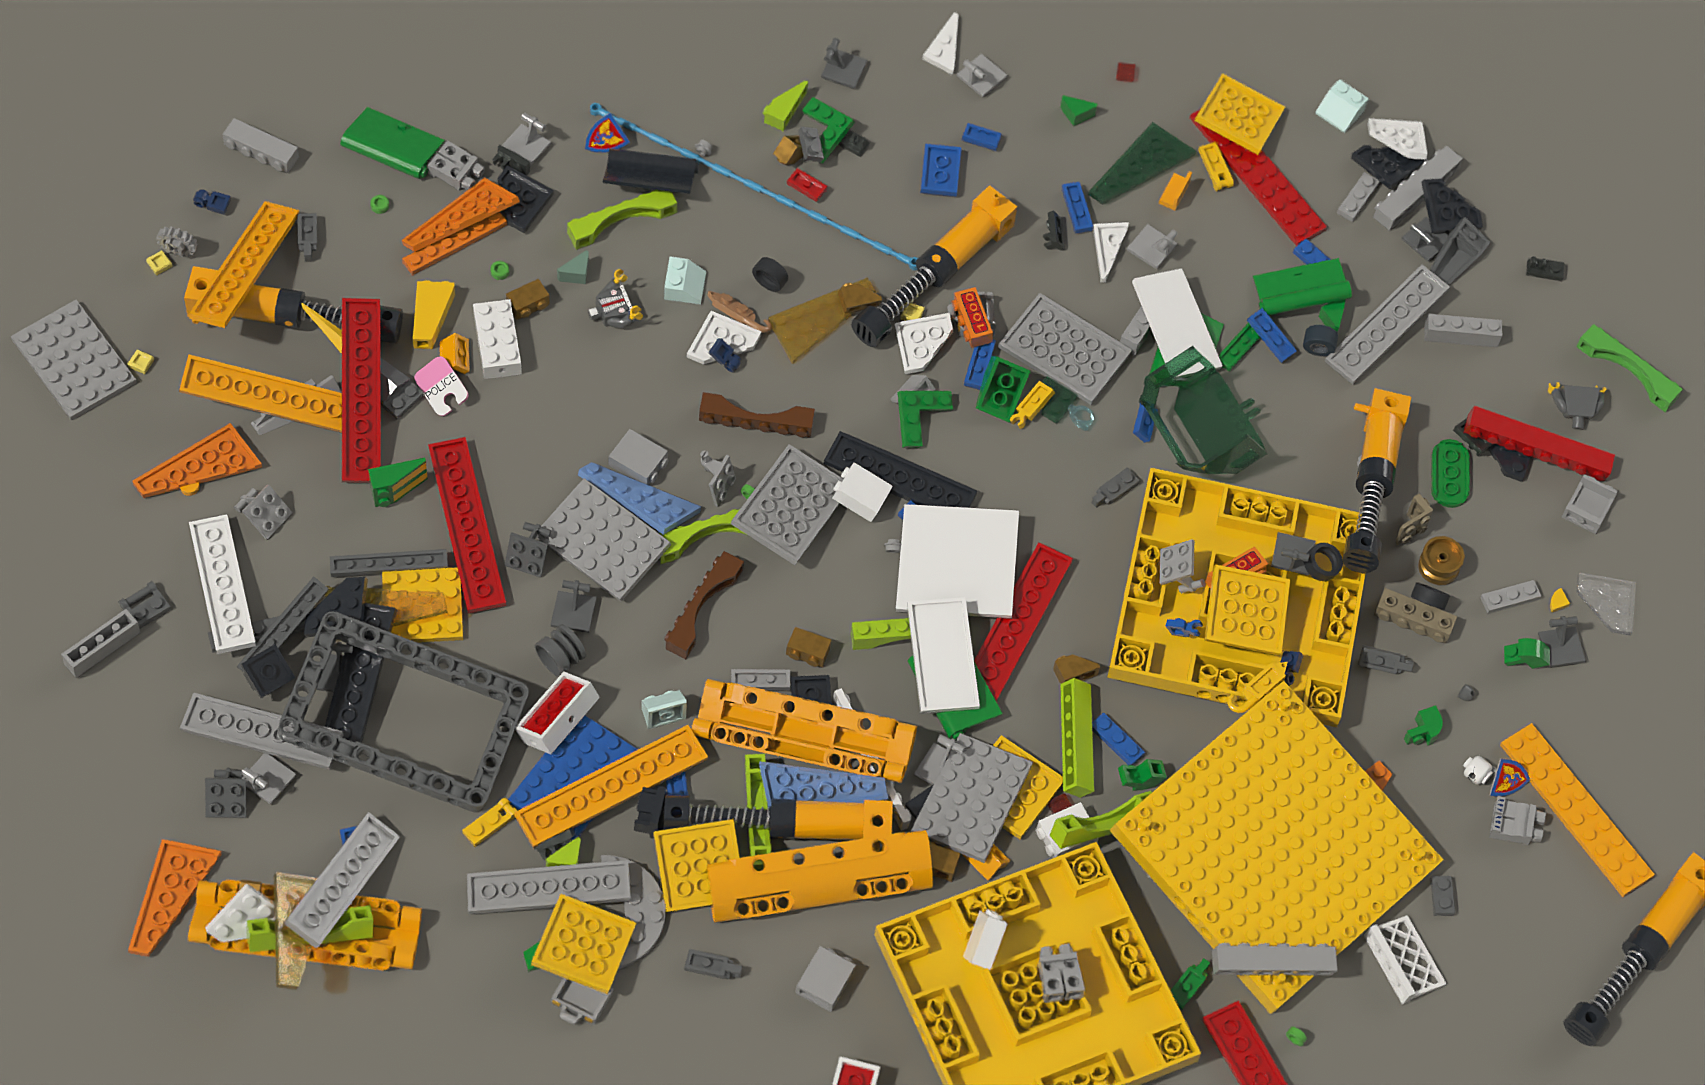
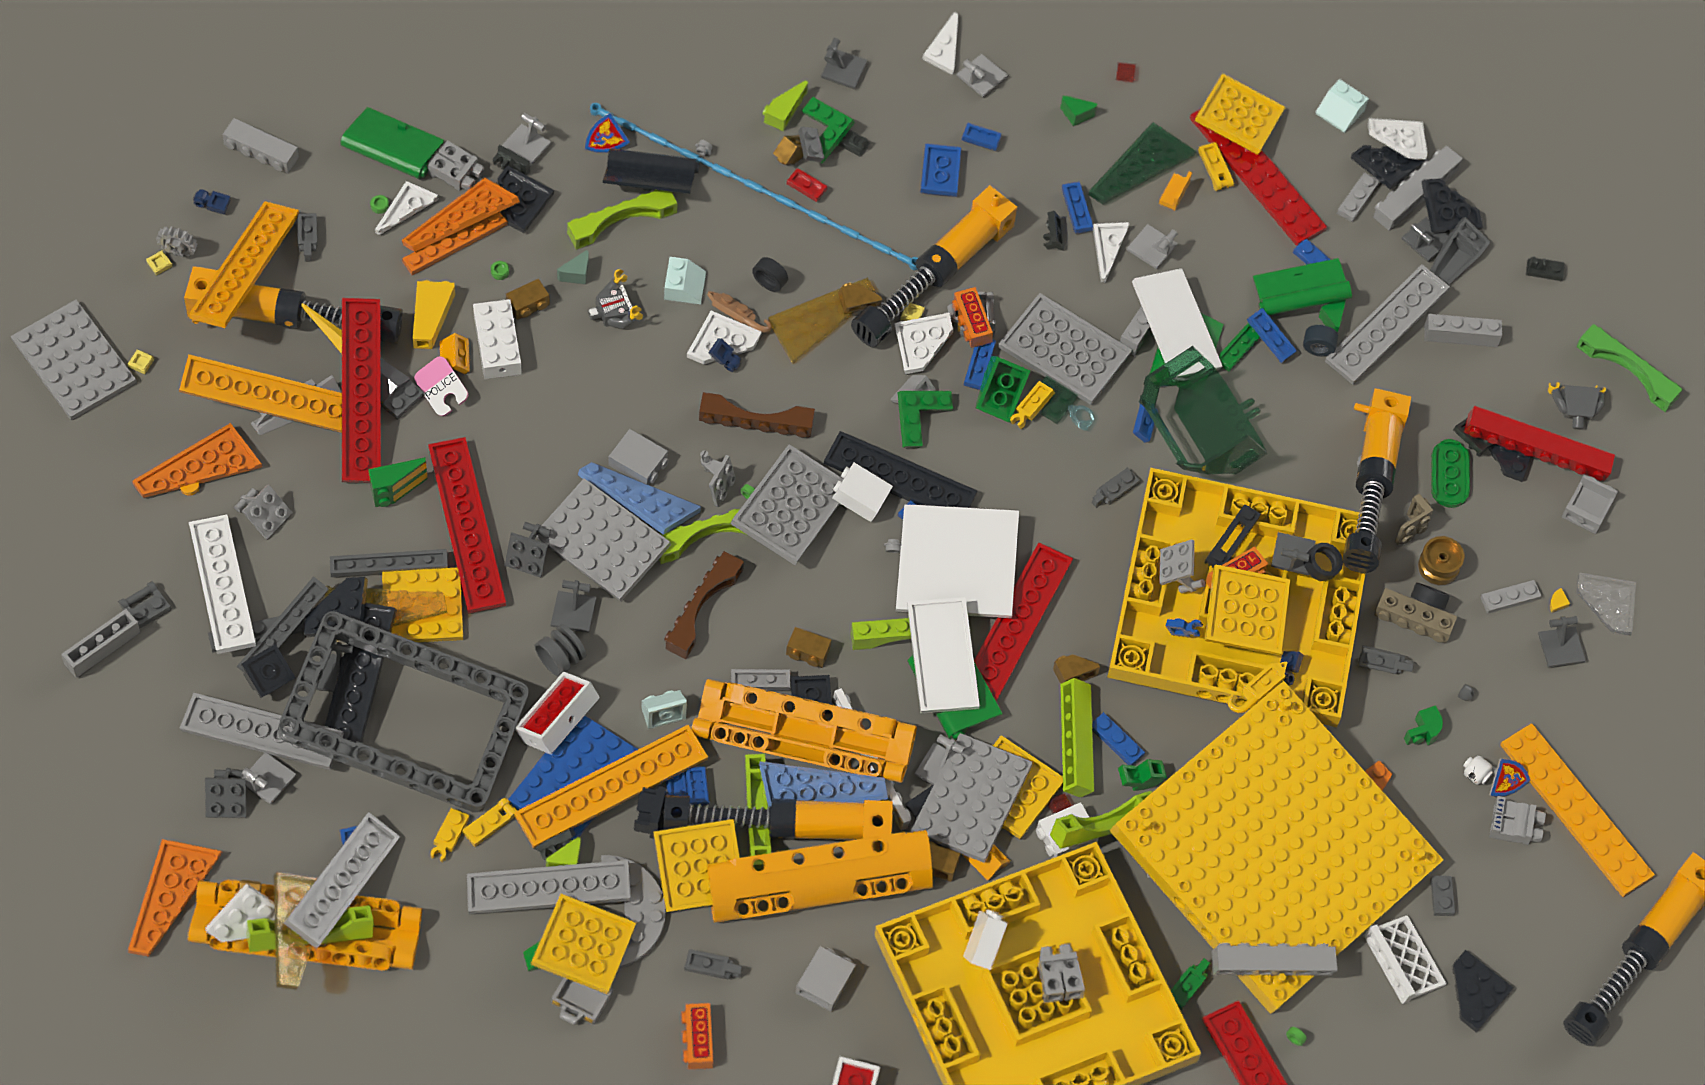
(407, 203): none -> white wing
(449, 833): none -> yellow plate
(697, 786): none -> blue plate
(697, 1036): none -> orange brick
(1246, 517): none -> black container
(1477, 990): none -> black plate
(1528, 651): green brick -> none

